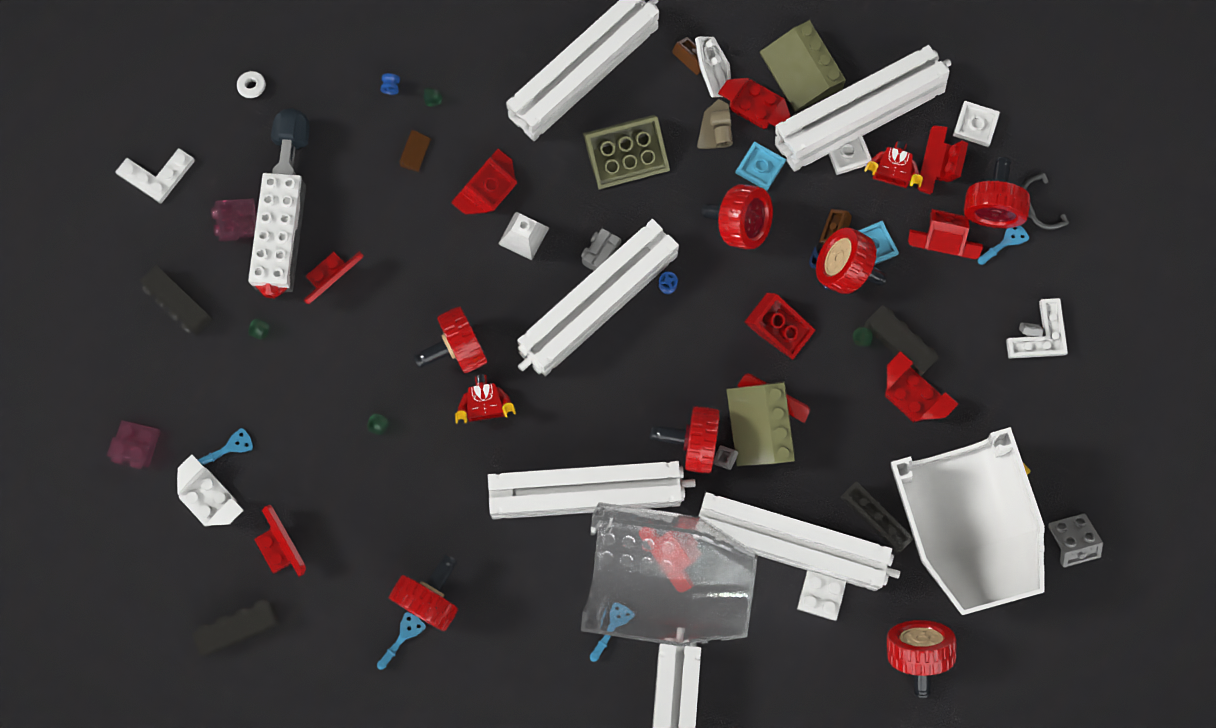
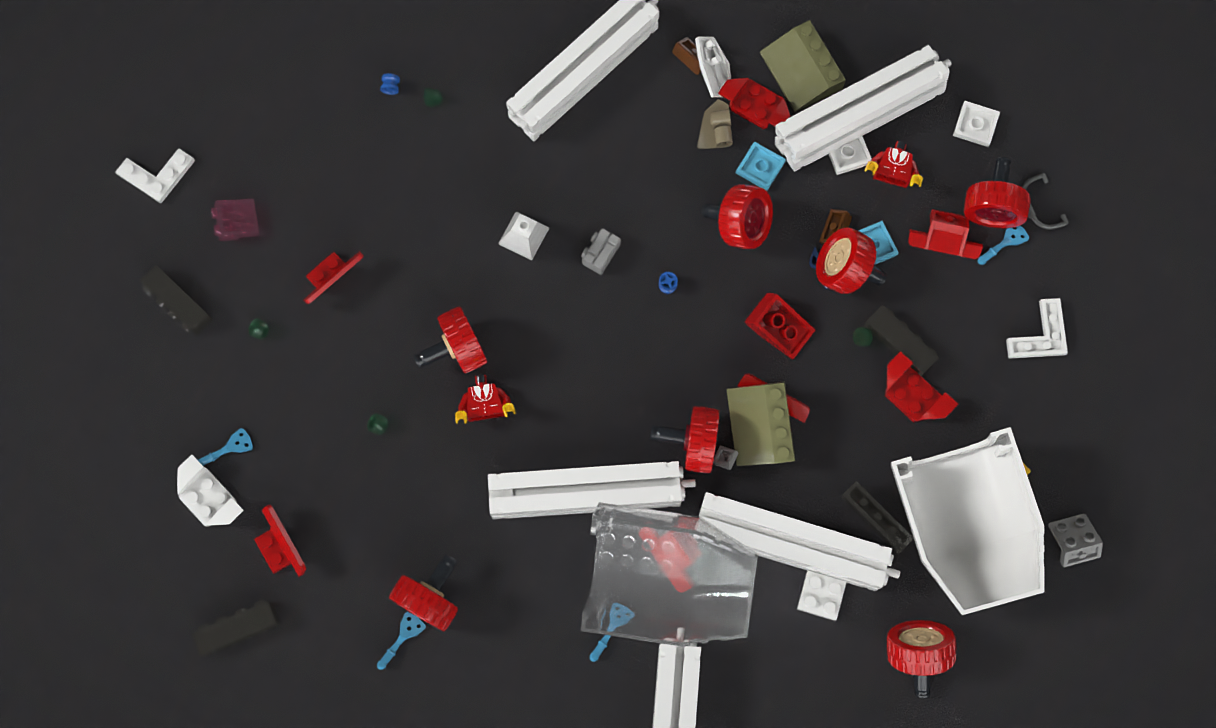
(133, 444): clear pink plate -> none
(248, 77): white piece -> none
(280, 210): white piece -> none
(414, 151): reddish brown slope -> none
(487, 186): red piece -> none
(597, 298): white brick -> none
(626, 151): olive slope -> none
(941, 160): red plate -> none
(1031, 329): light grey tile -> none

